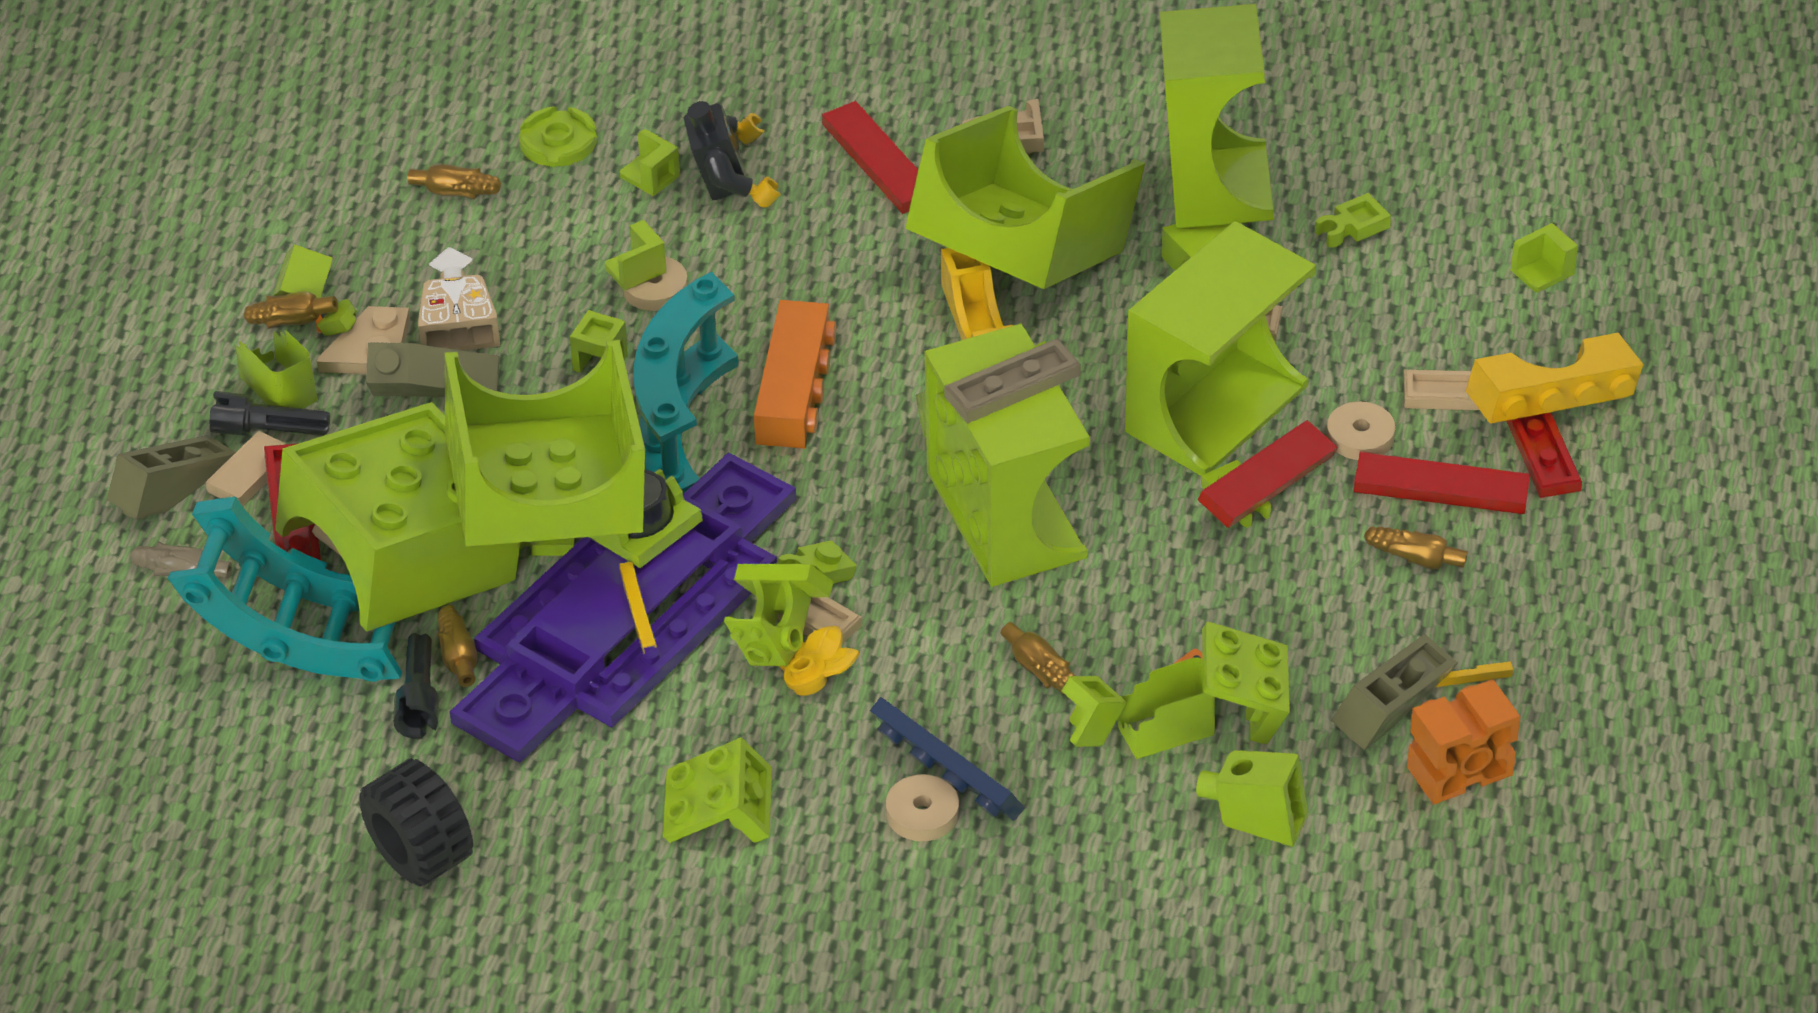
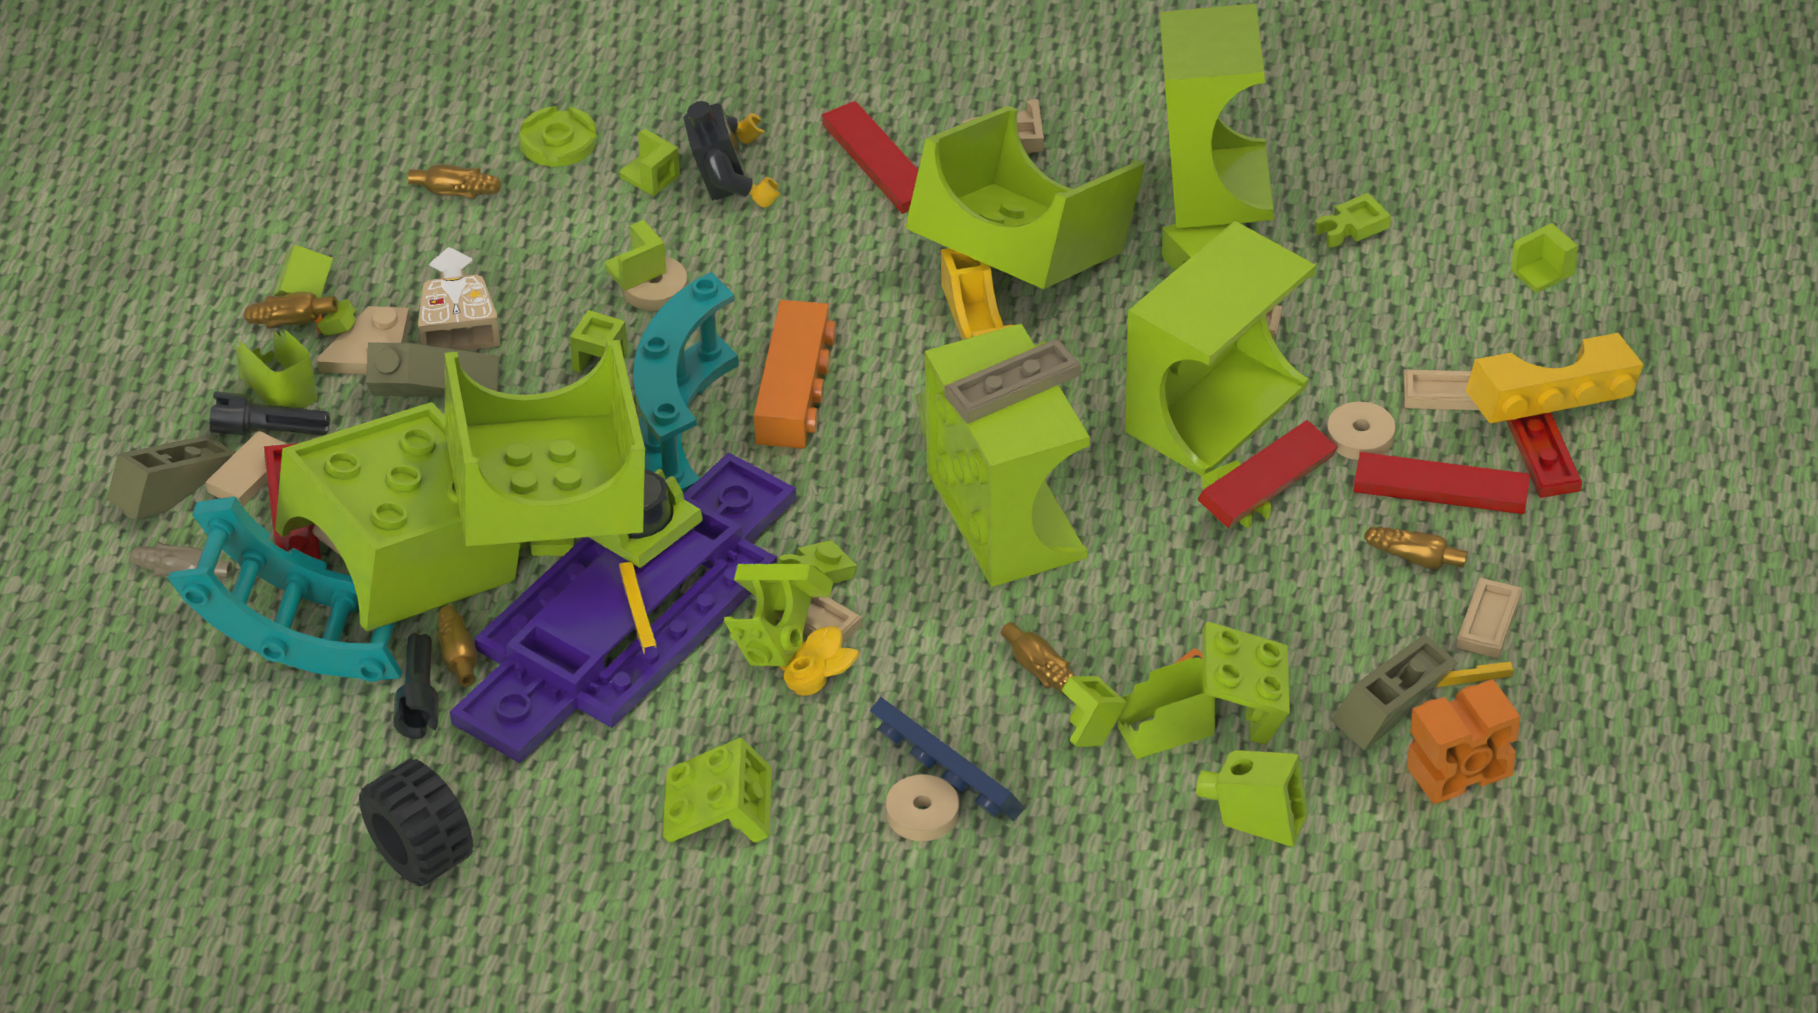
(1489, 618): none -> tan tile

